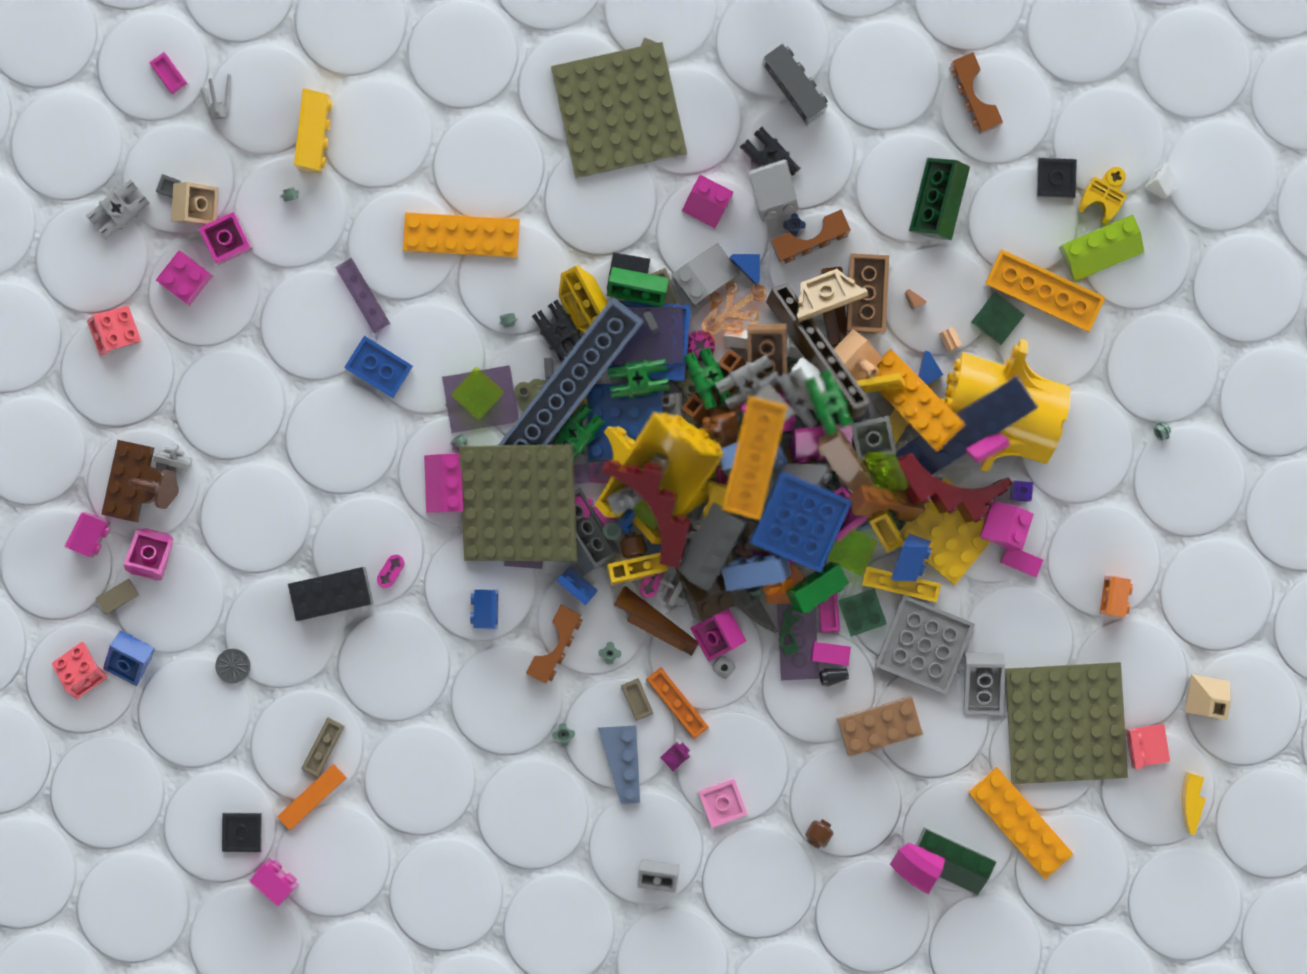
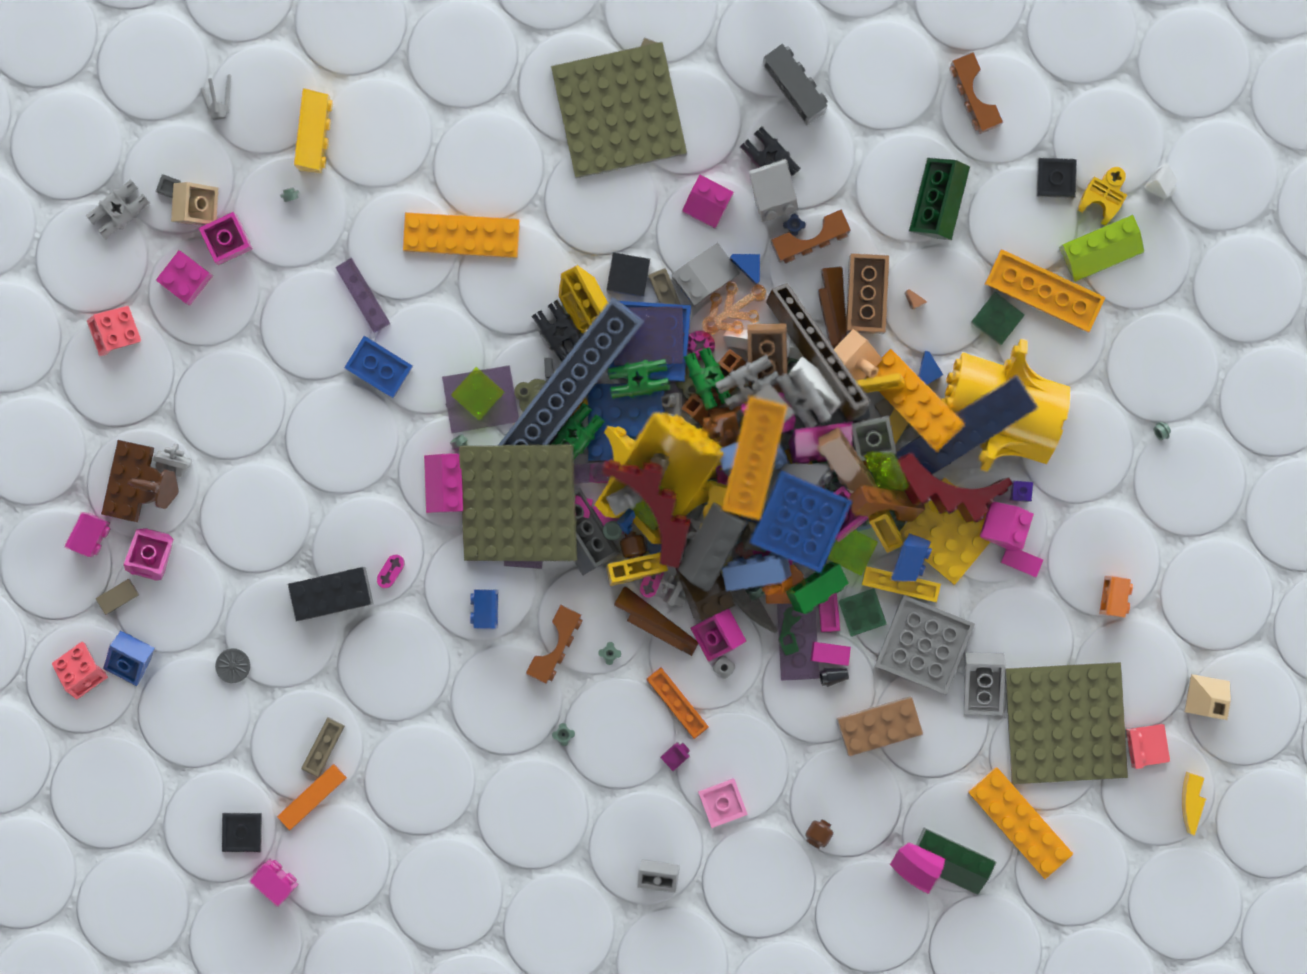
(168, 73): dark pink tile -> none
(508, 319): sand green plate -> none
(577, 585): blue bracket -> none
(622, 756): sand blue wing -> none
(637, 287): green brick -> none
(637, 699): dark tan tile -> none
(651, 322): dark grey tile -> none
(820, 399): green pin -> none
(827, 293): tan wing -> none
(950, 339): light nougat piece -> none
(987, 447): dark pink tile -> none

